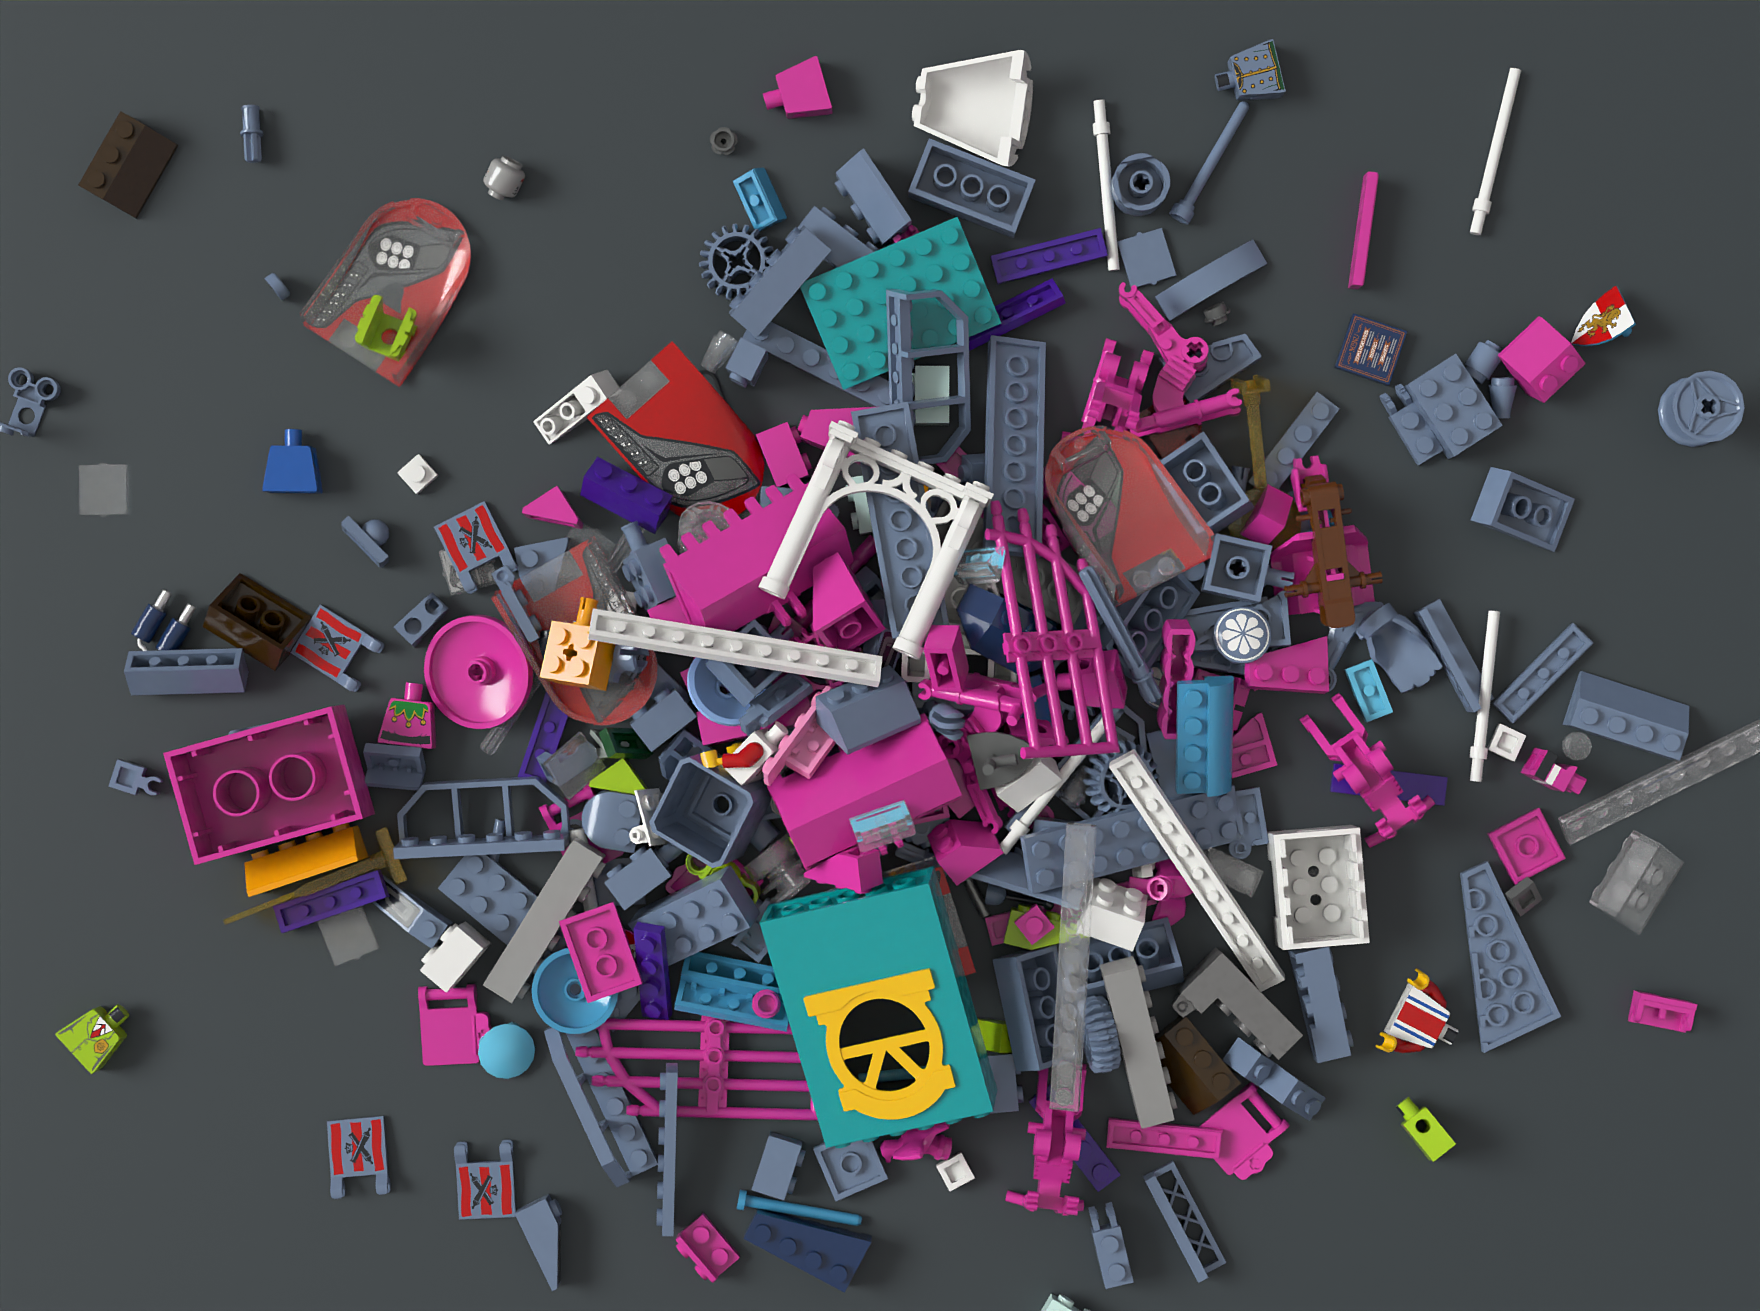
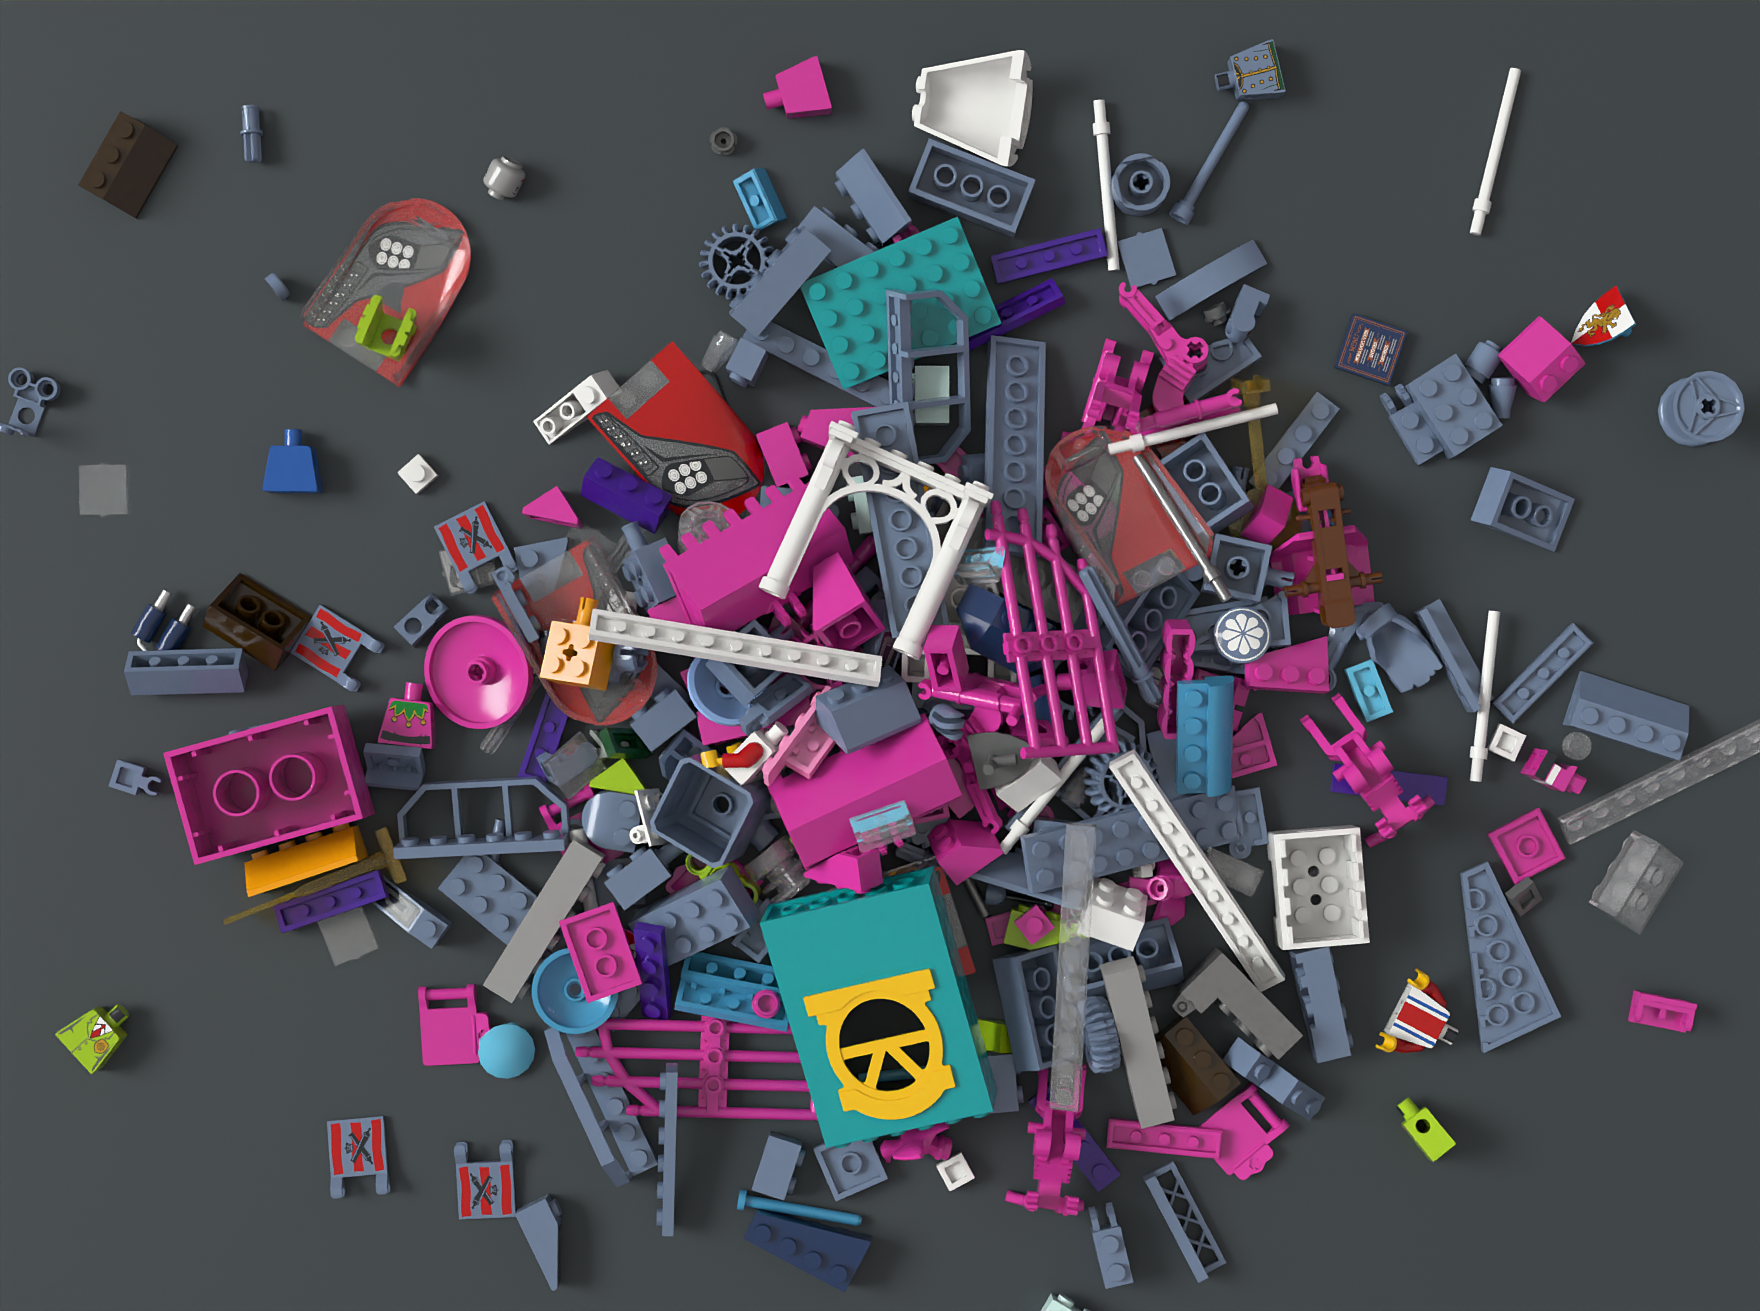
(369, 538): sand blue tile -> none
(455, 956): white brick -> none
(706, 1248): dark pink bracket -> none
(1138, 442): none -> white bar
(1210, 573): none -> flat silver bar
(1242, 320): none -> sand blue leg
(1363, 230): dark pink tile -> none

